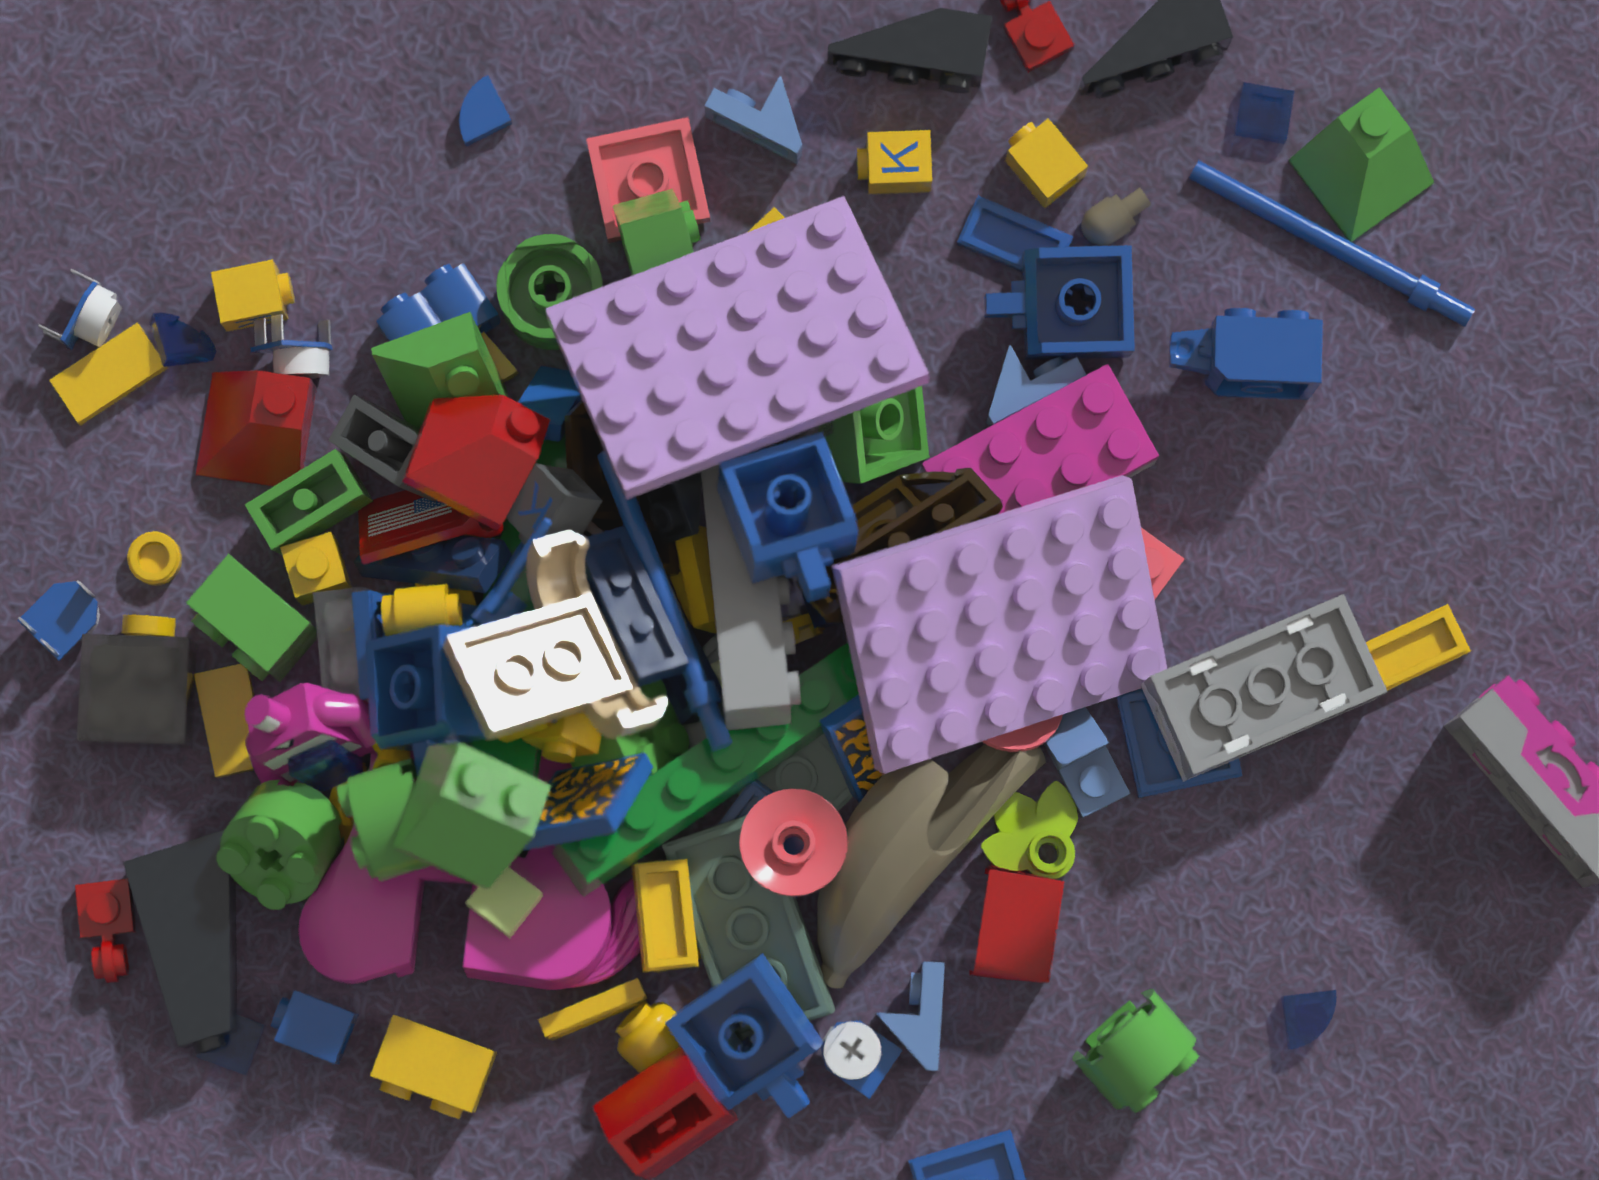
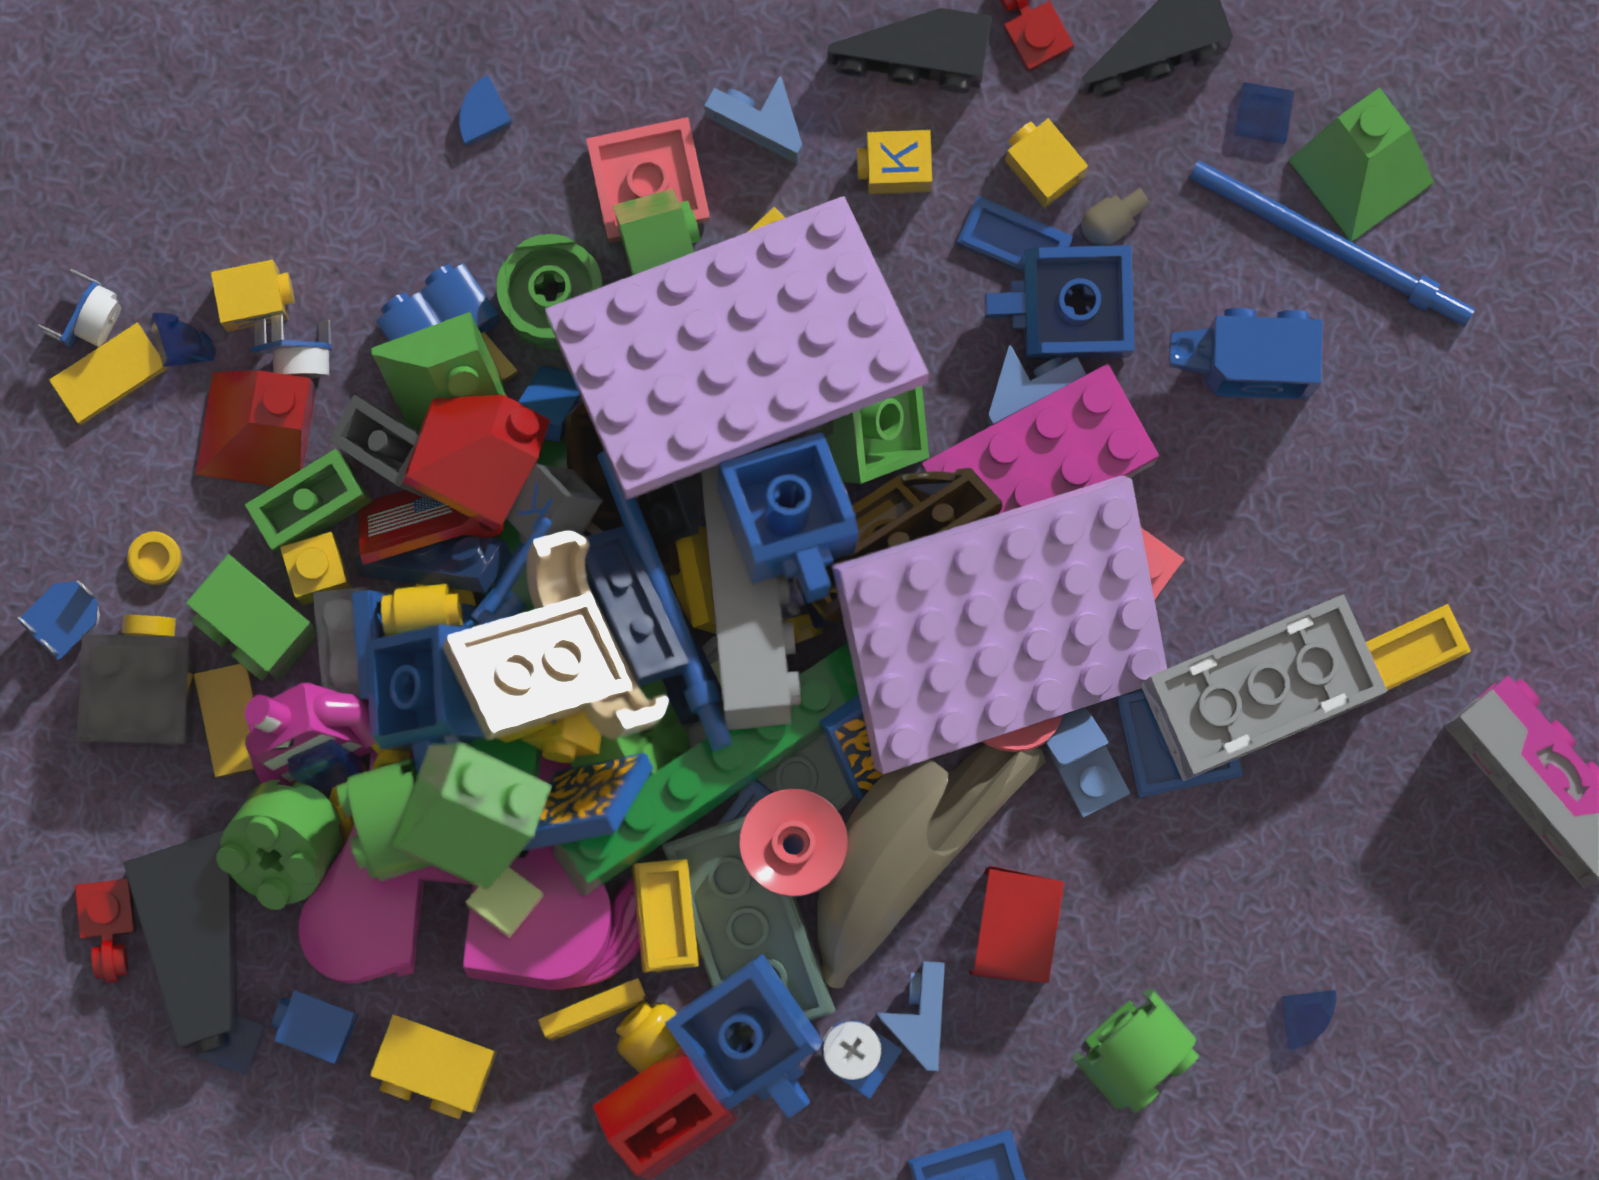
(1030, 824): lime plate -> none

